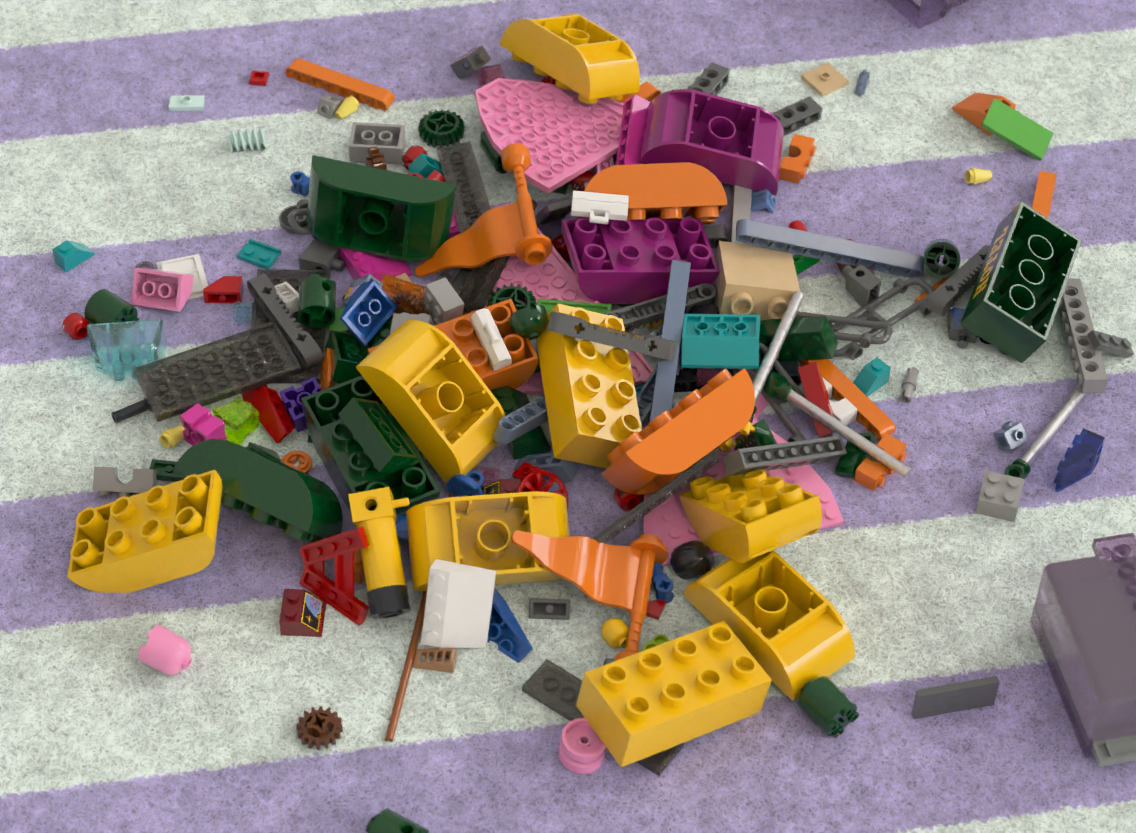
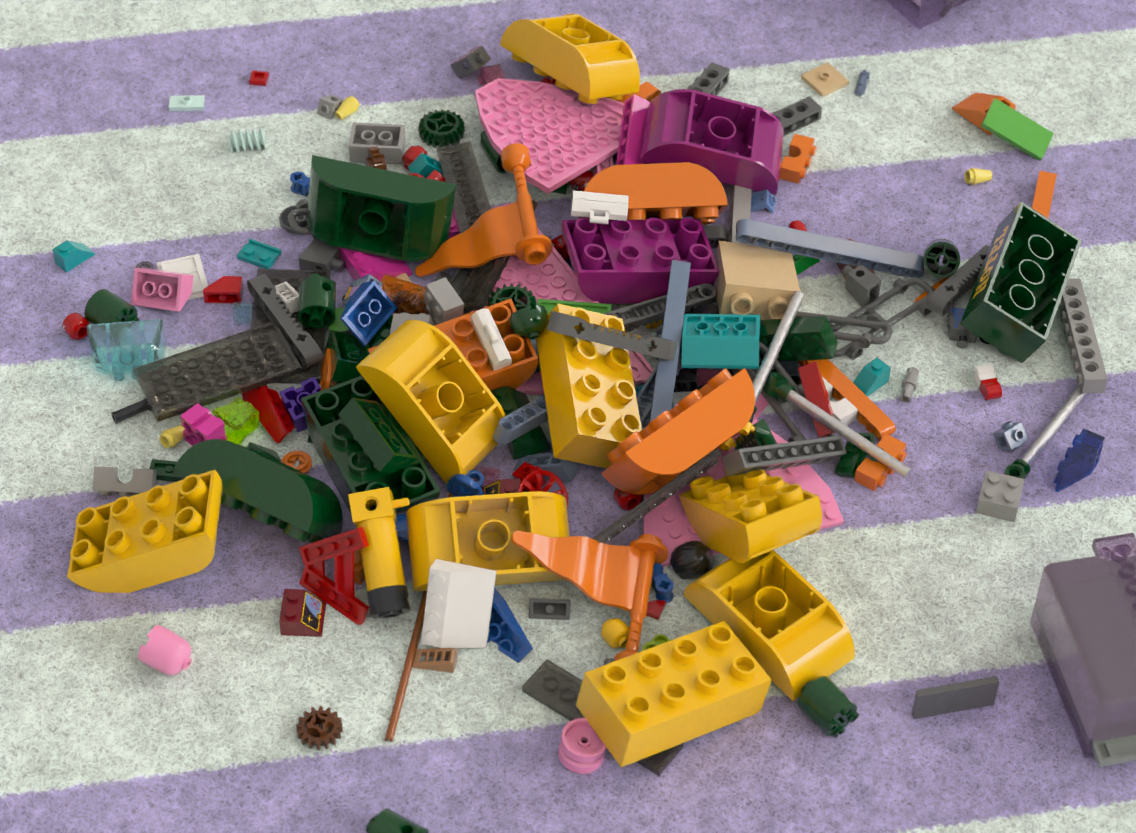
(340, 83): orange beam -> none
(554, 212): dark grey tile -> none
(987, 382): none -> leg
(1110, 344): dark grey plate -> none

